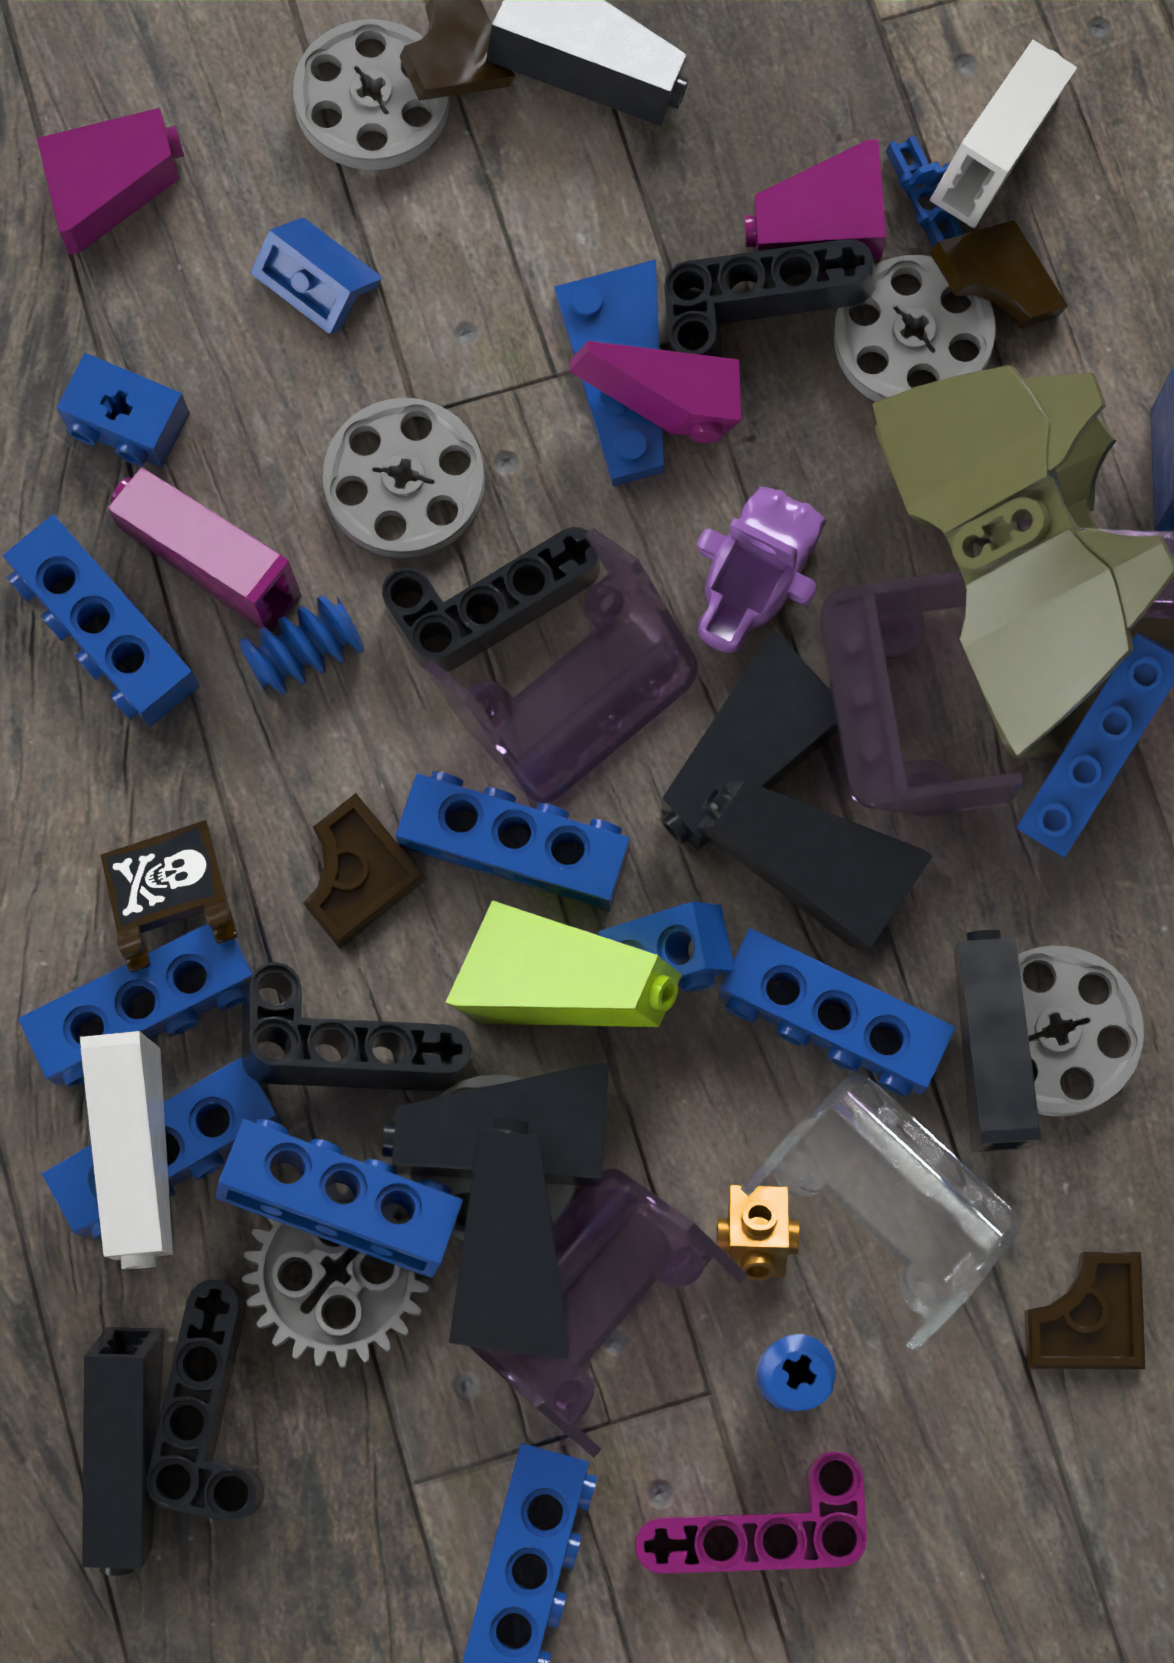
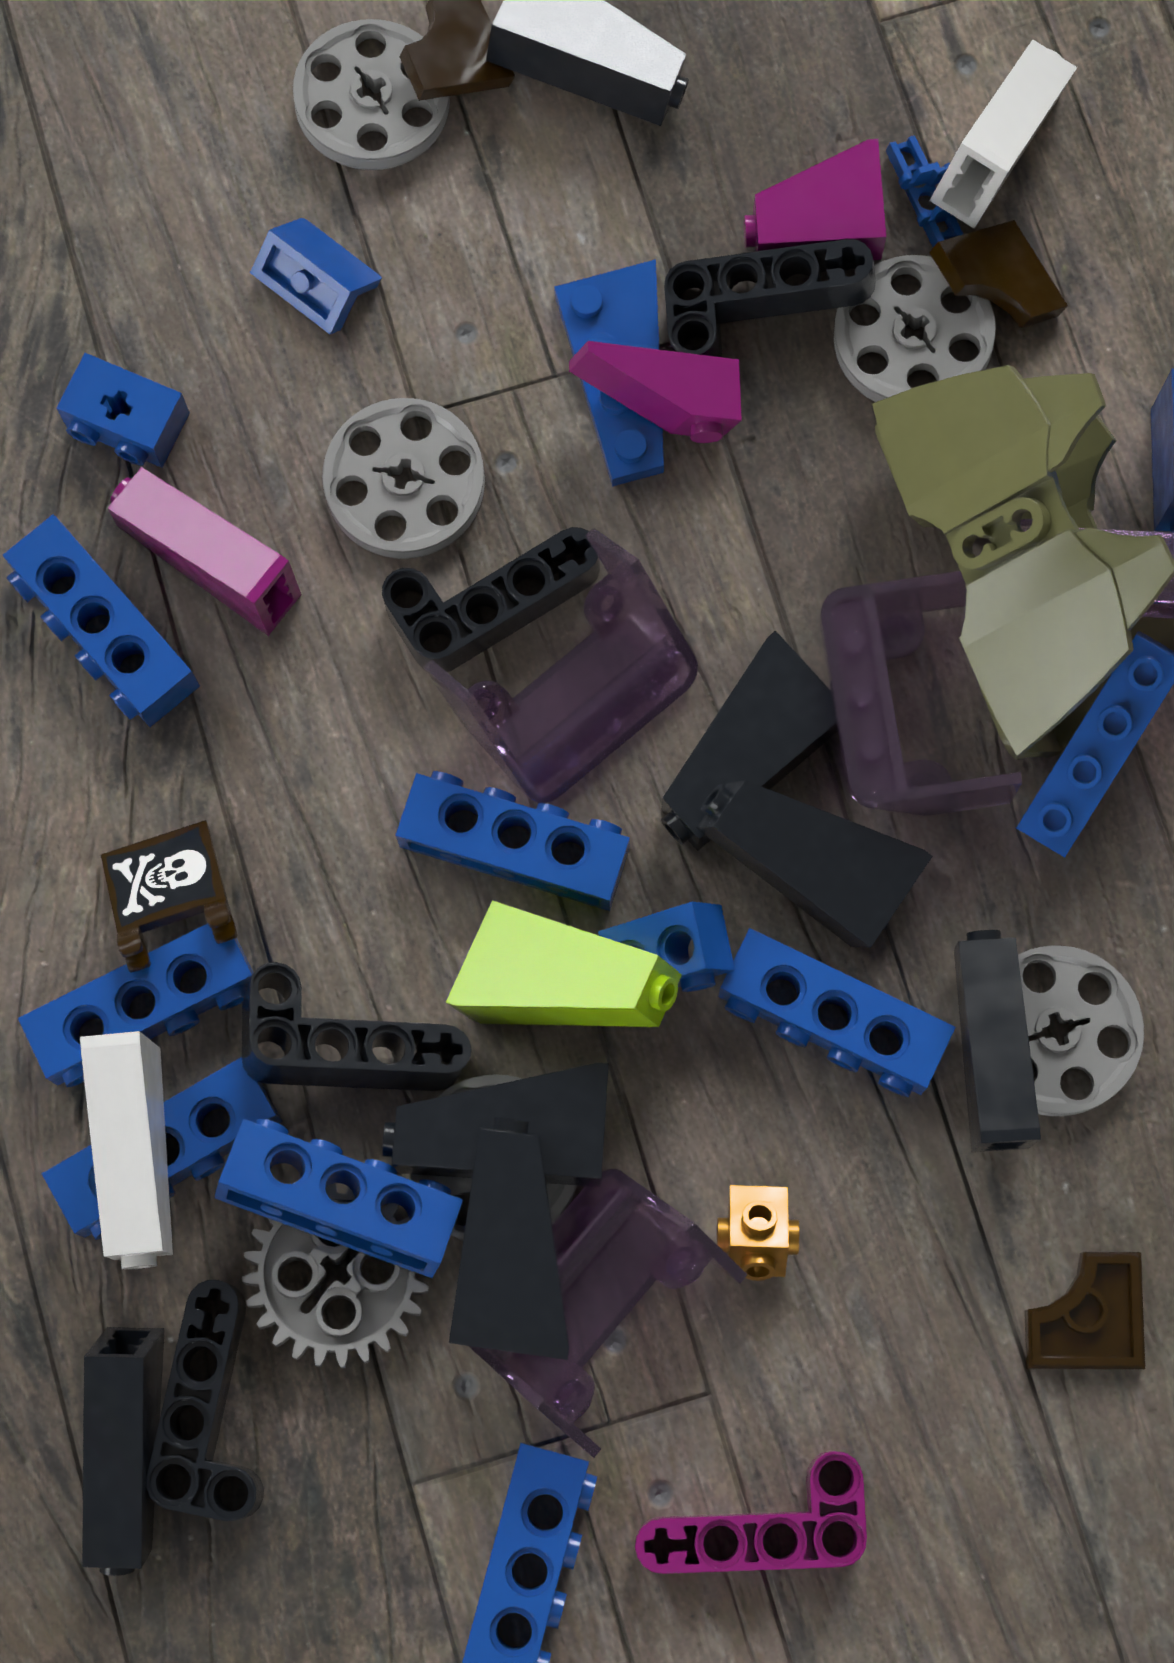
(107, 172): magenta slope -> none
(301, 645): blue piece -> none
(361, 872): dark brown tile -> none
(757, 567): medium lavender piece -> none
(818, 1367): blue piece -> none
(900, 1189): clear windscreen -> none

